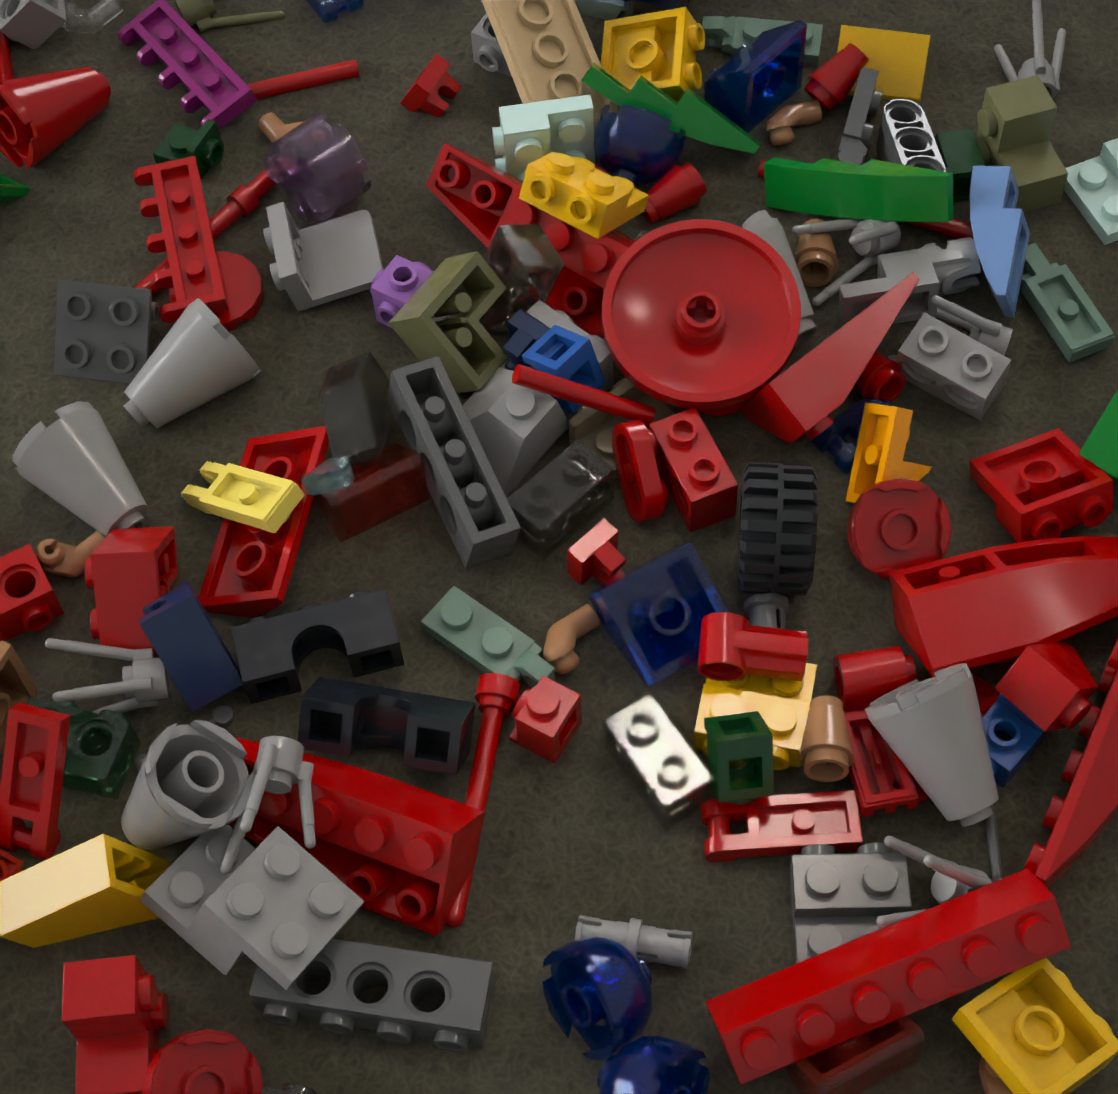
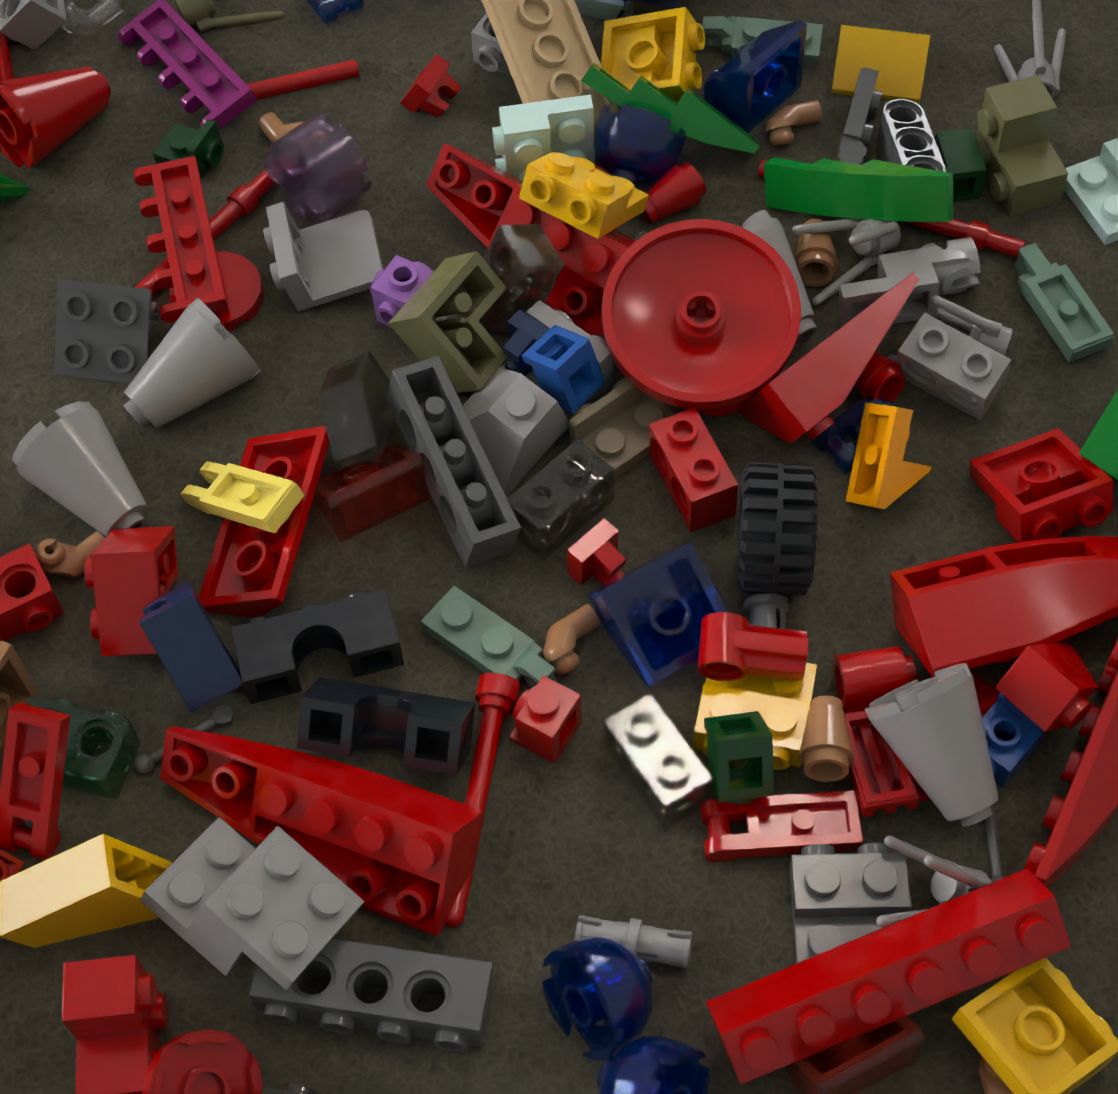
(142, 682): light grey plant -> none
(187, 786): light grey cone -> none
(275, 771): light grey plant -> none
(329, 476): clear light blue tile -> none
(582, 394): red bar -> none
(637, 469): red plate -> none
(836, 77): red cone -> none
(898, 526): red tile -> none
(999, 232): medium blue slope -> none

